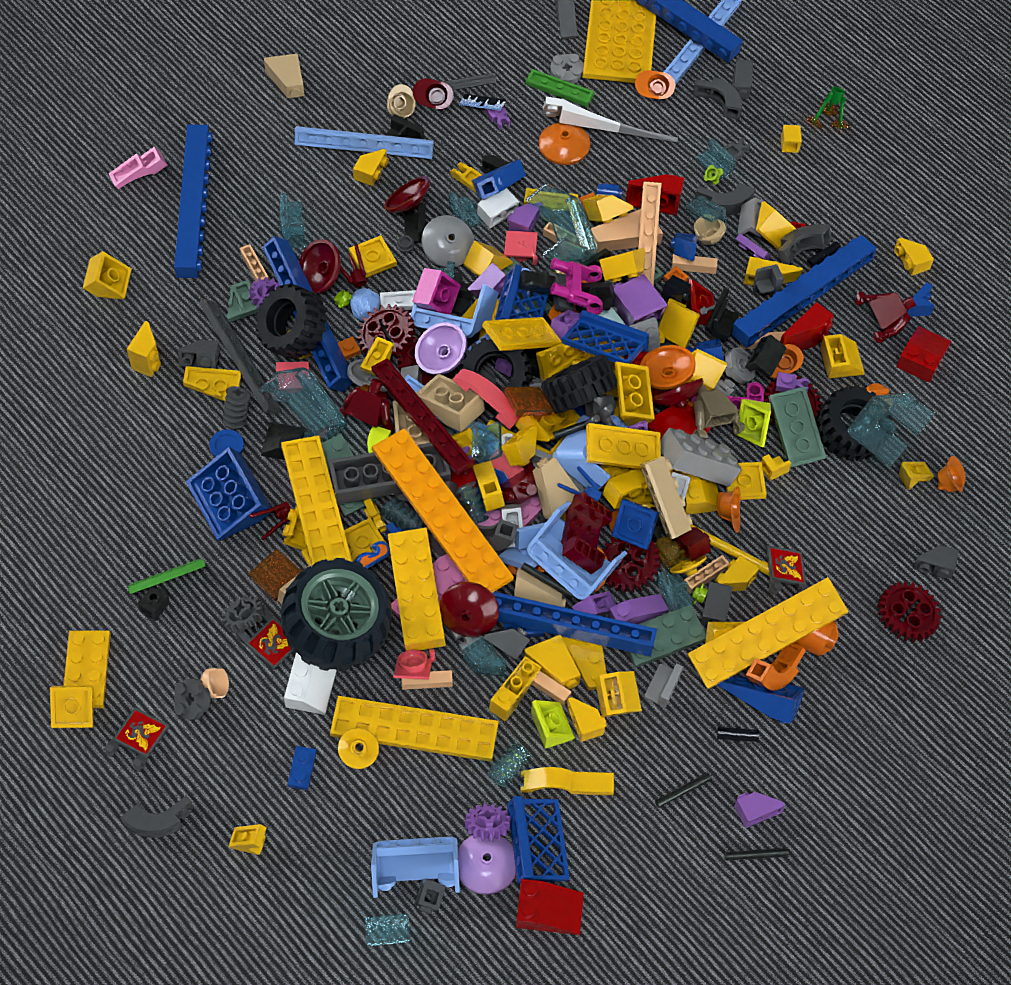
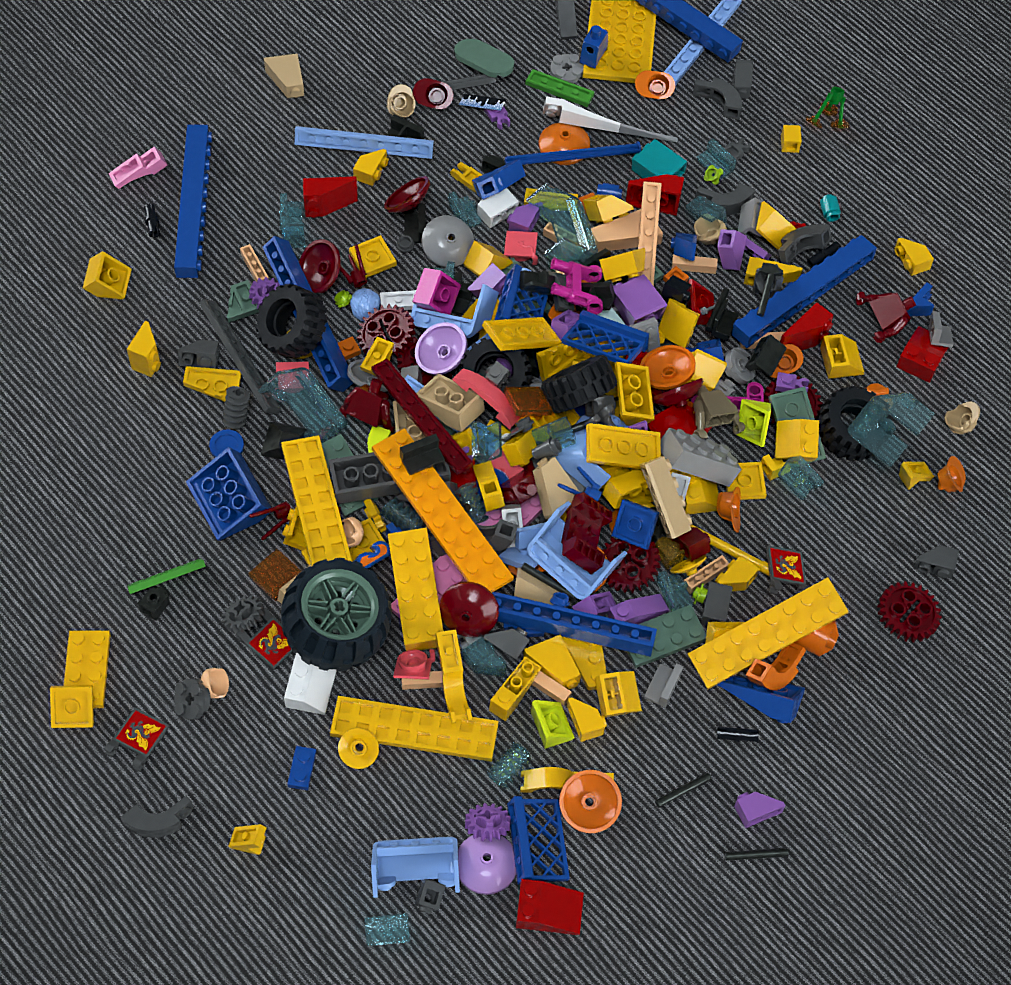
(151, 220): none -> black pin
(328, 194): none -> red slope
(353, 531): none -> light nougat hair
(421, 454): none -> pearl dark grey panel
(452, 675): none -> yellow piece
(484, 58): none -> sand green tile
(497, 374): none -> dark grey brick
(522, 425): none -> dark grey plate
(548, 448): none -> dark grey cone
(557, 429): none -> clear light blue panel
(560, 599): none -> blue plate
(576, 154): none -> blue axle
(595, 40): none -> blue torso
(605, 798): none -> orange dish
(658, 160): none -> teal brick
(731, 249): none -> medium lavender slope
(769, 270): none -> pearl dark grey piece
(797, 438): none -> yellow slope
(800, 476): none -> clear light blue panel
(830, 208): none -> teal brick
(939, 334): none -> light grey panel
(963, 418): none -> tan piece

